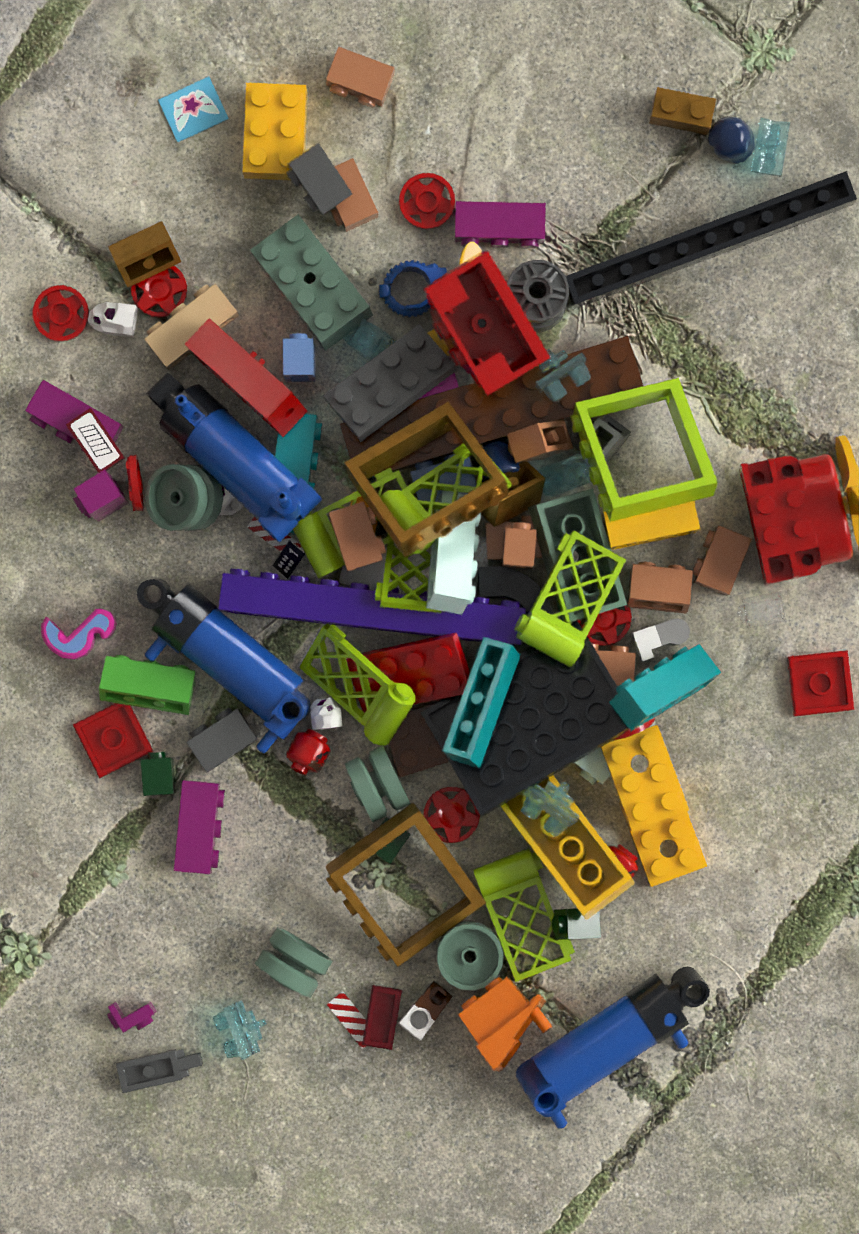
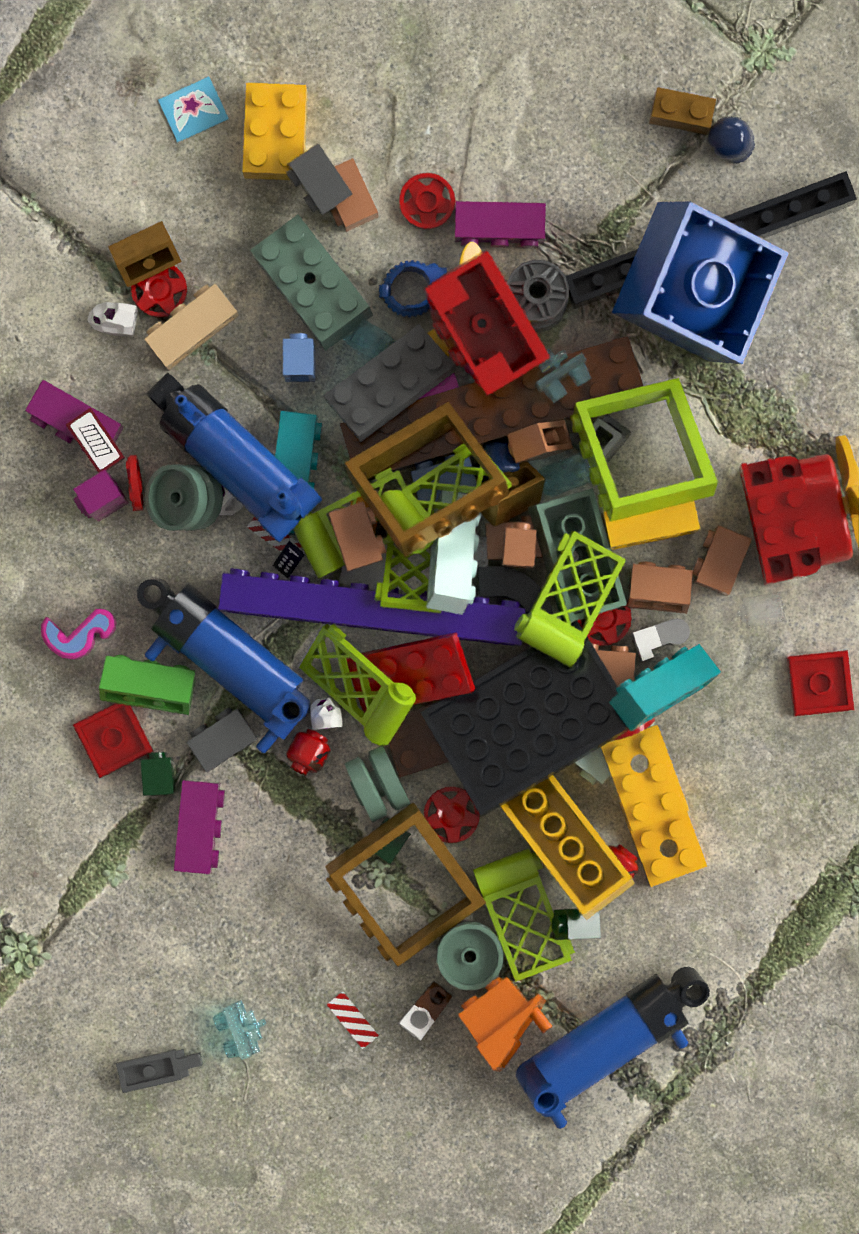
(61, 313): red wheel -> none
(138, 1018): magenta bracket -> none
(246, 377): red brick -> none
(291, 966): sand green wheel -> none
(359, 77): nougat brick -> none
(382, 1017): dark red tile -> none
(481, 702): teal brick -> none
(539, 799): clear light blue hips -> none
(700, 282): none -> blue piece
(770, 147): clear light blue hips -> none

